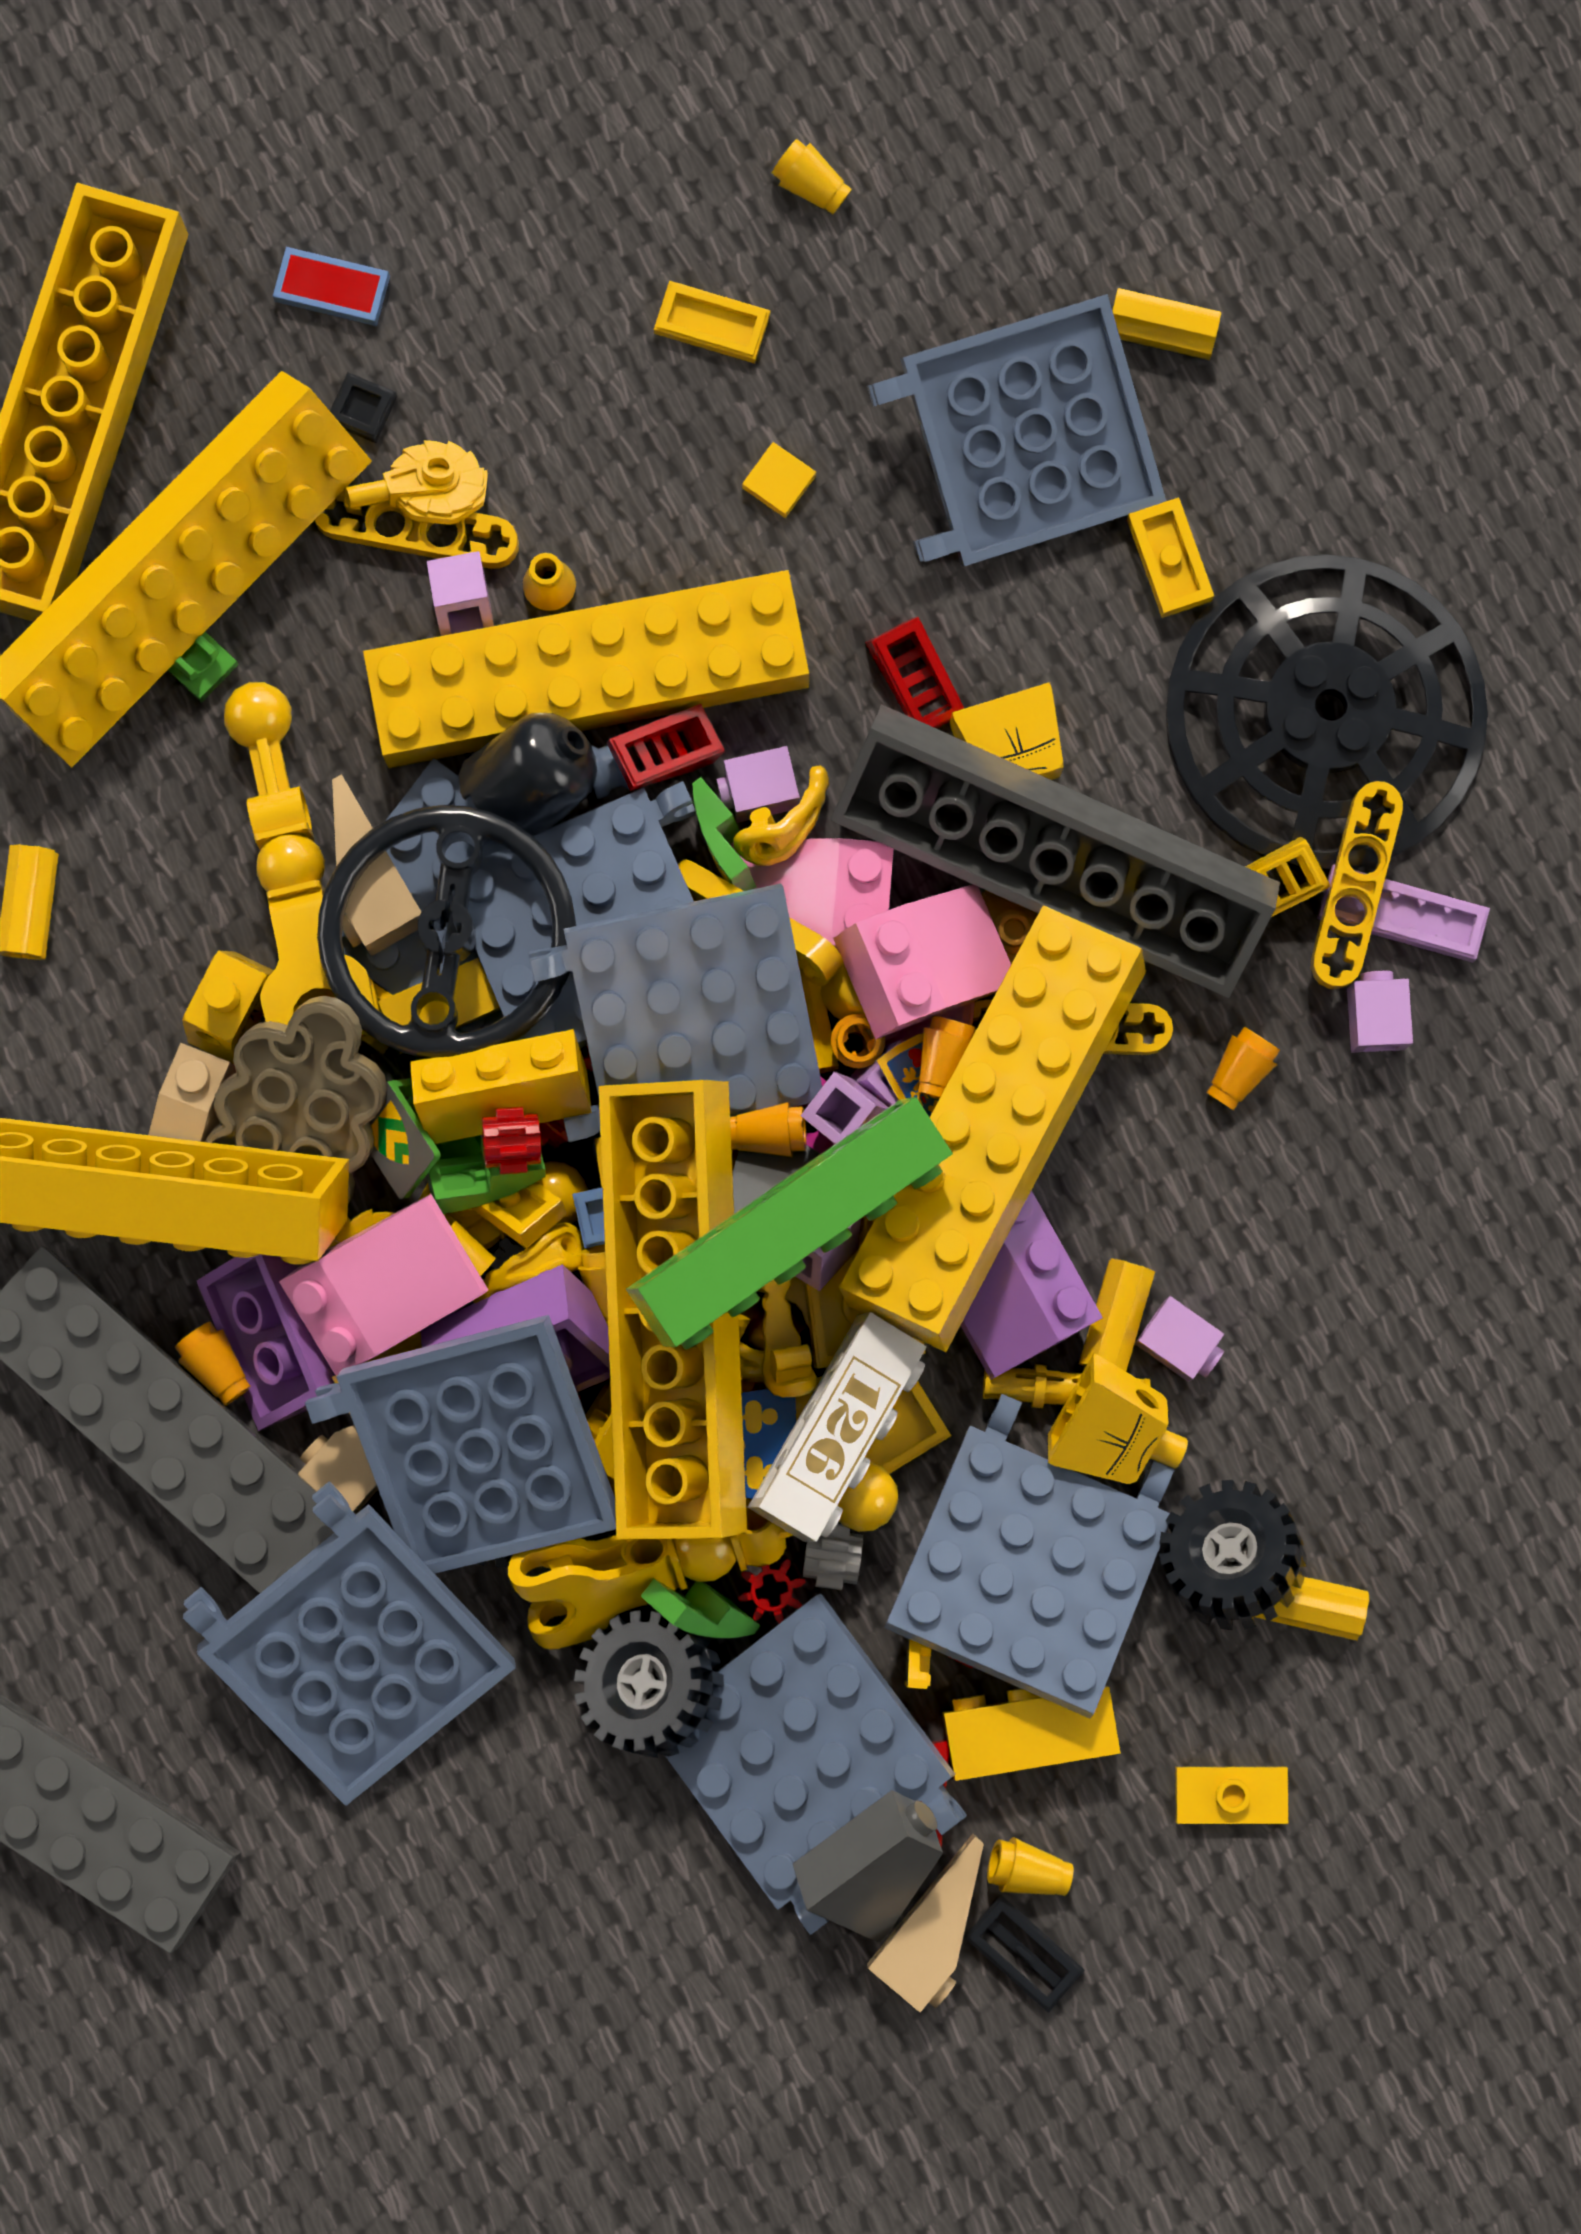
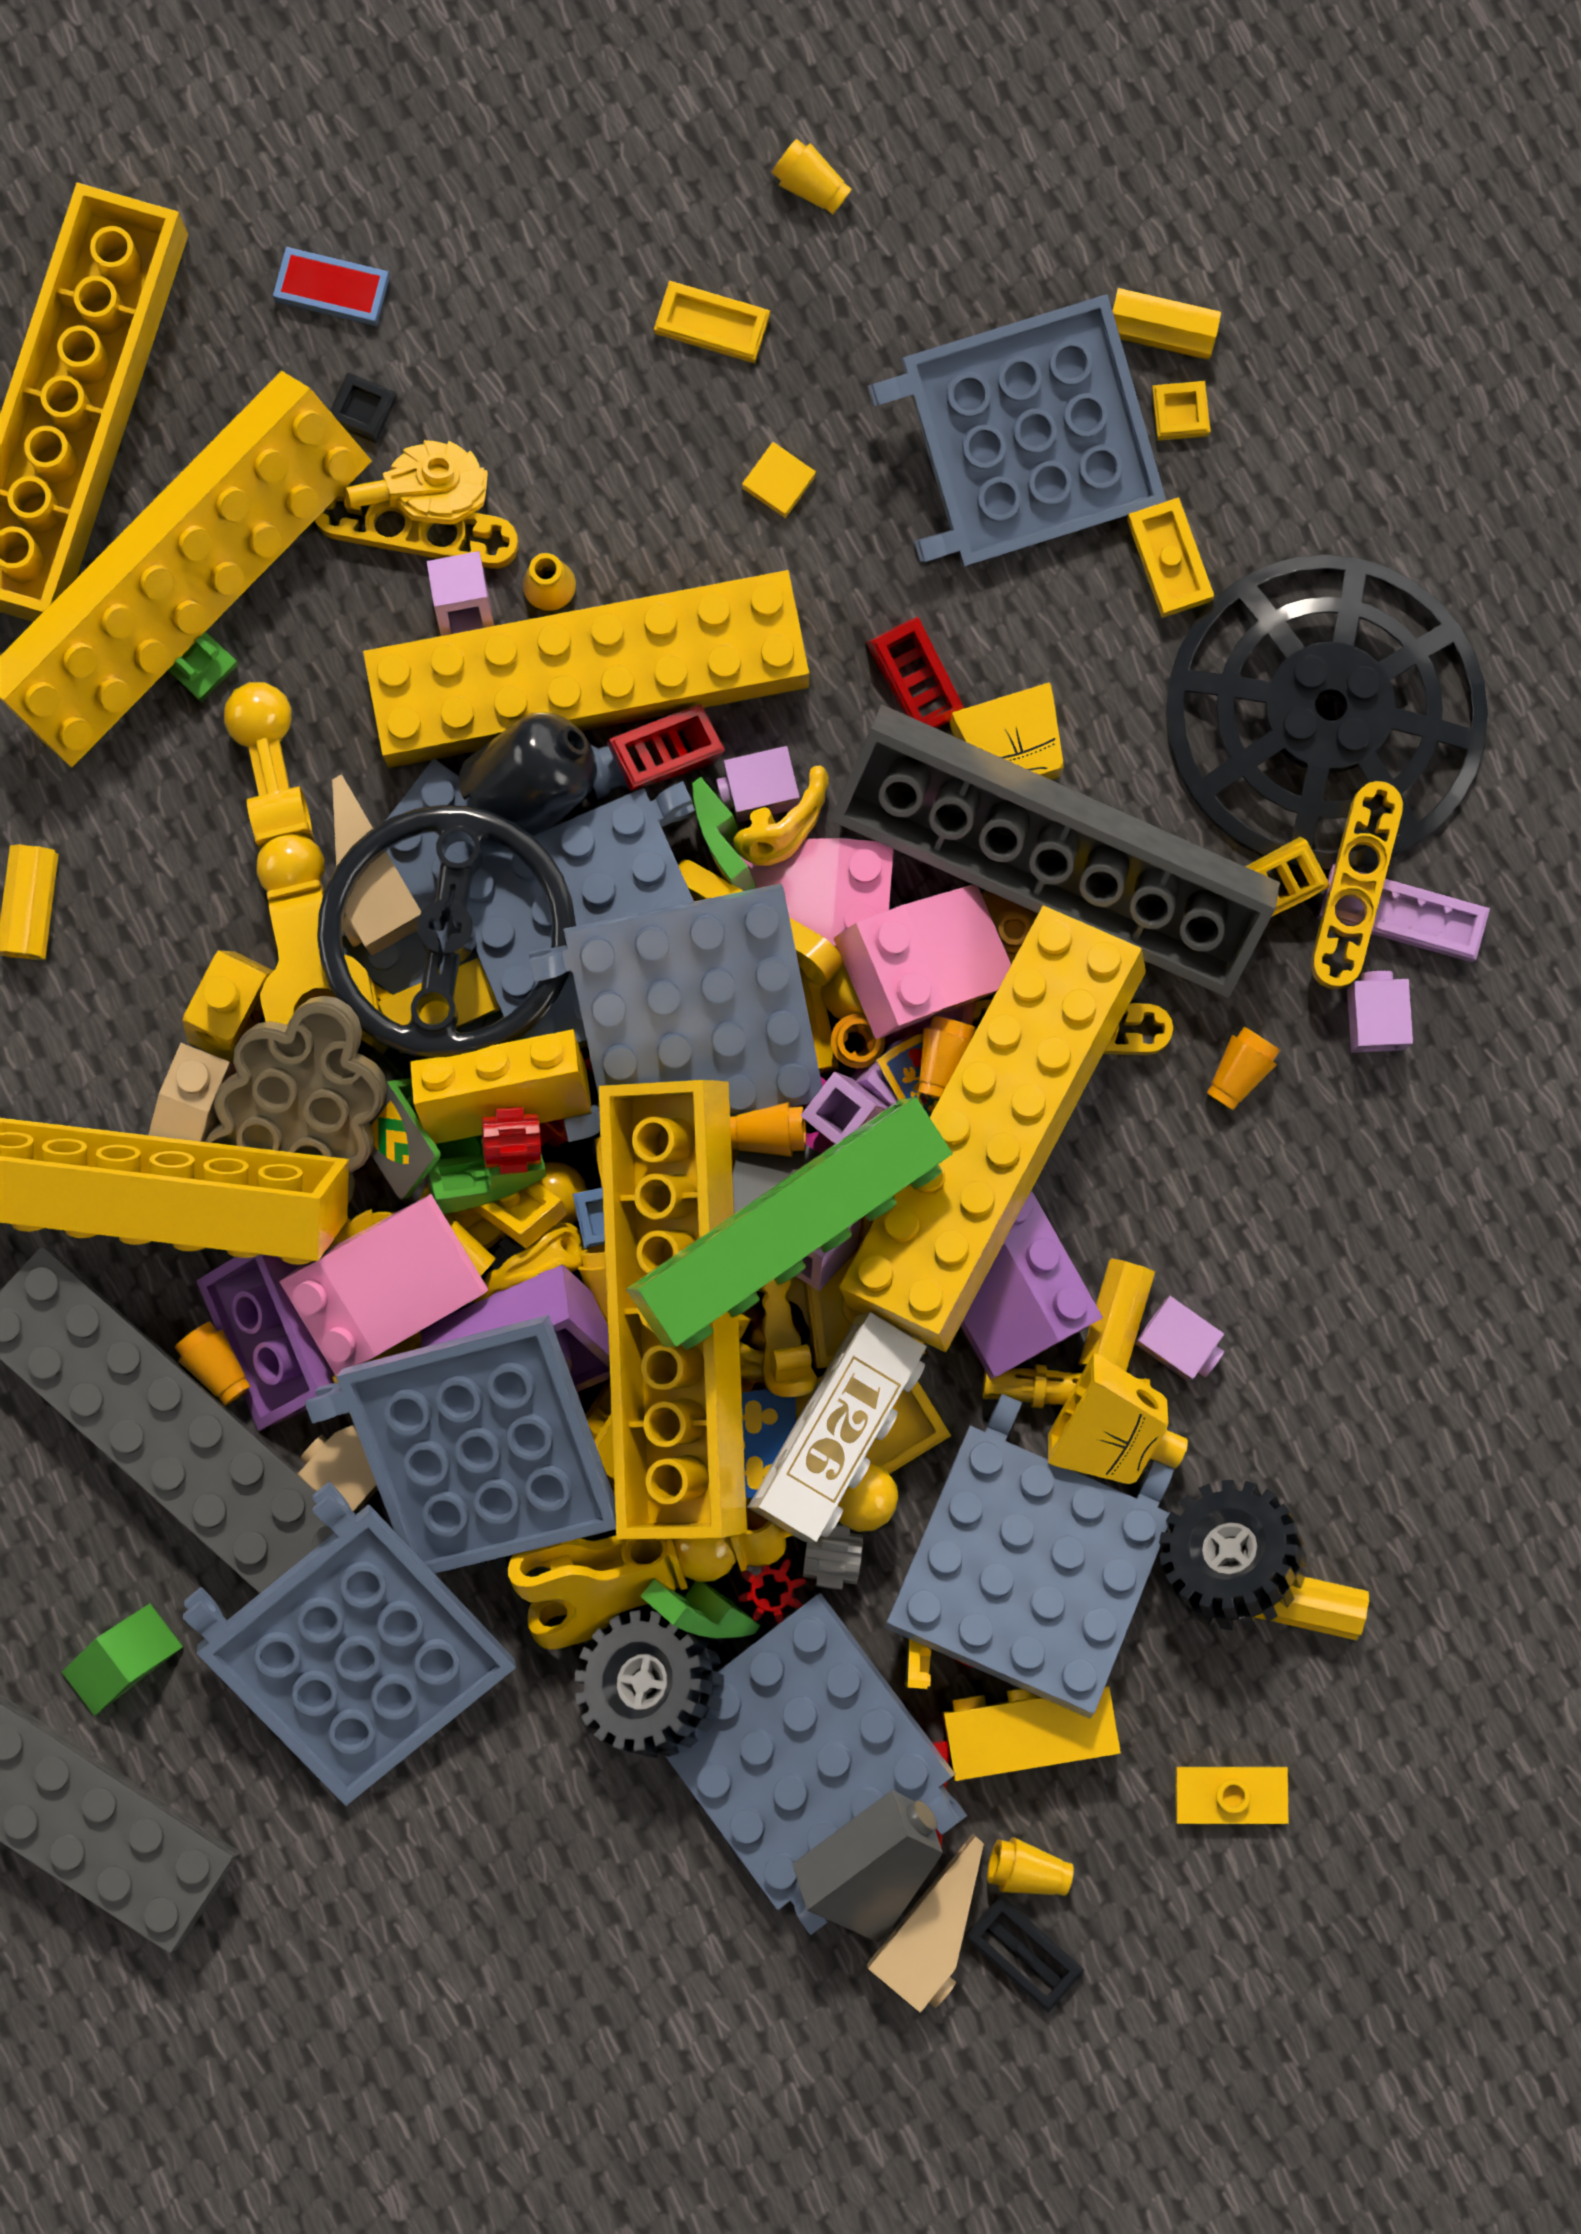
(121, 1658): none -> bright green slope
(1180, 410): none -> yellow tile

